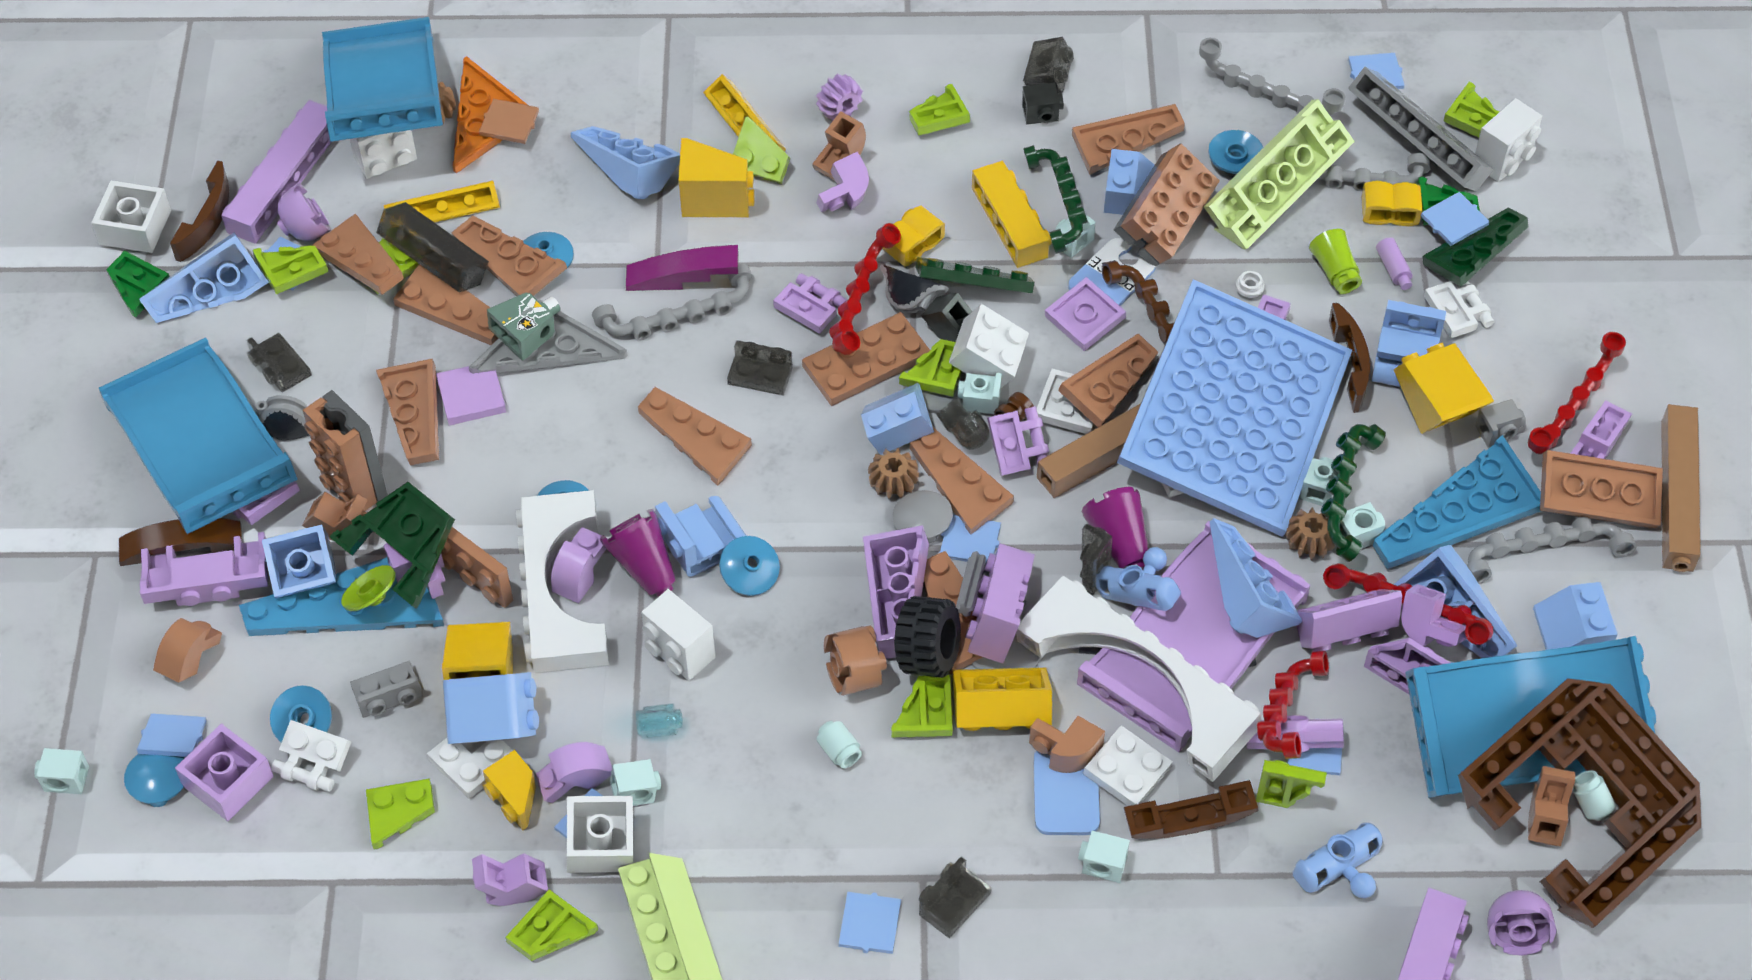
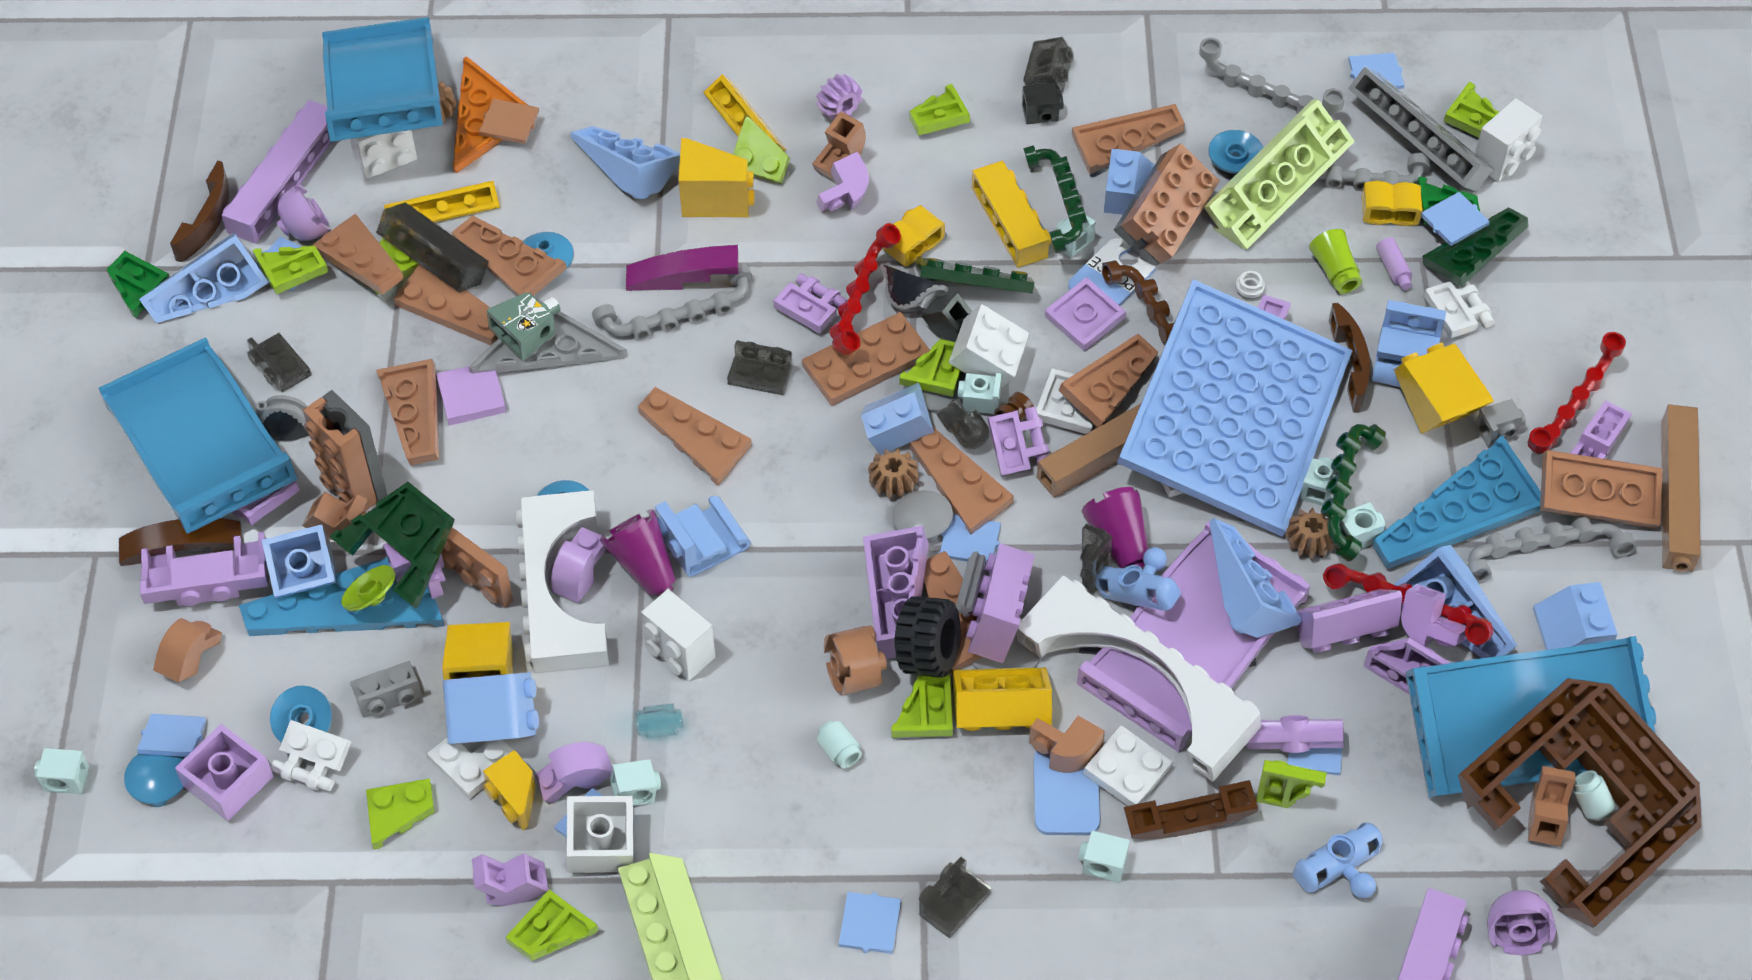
(131, 216): white brick -> none
(740, 575): dark azure dish -> none
(1280, 698): red bar -> none

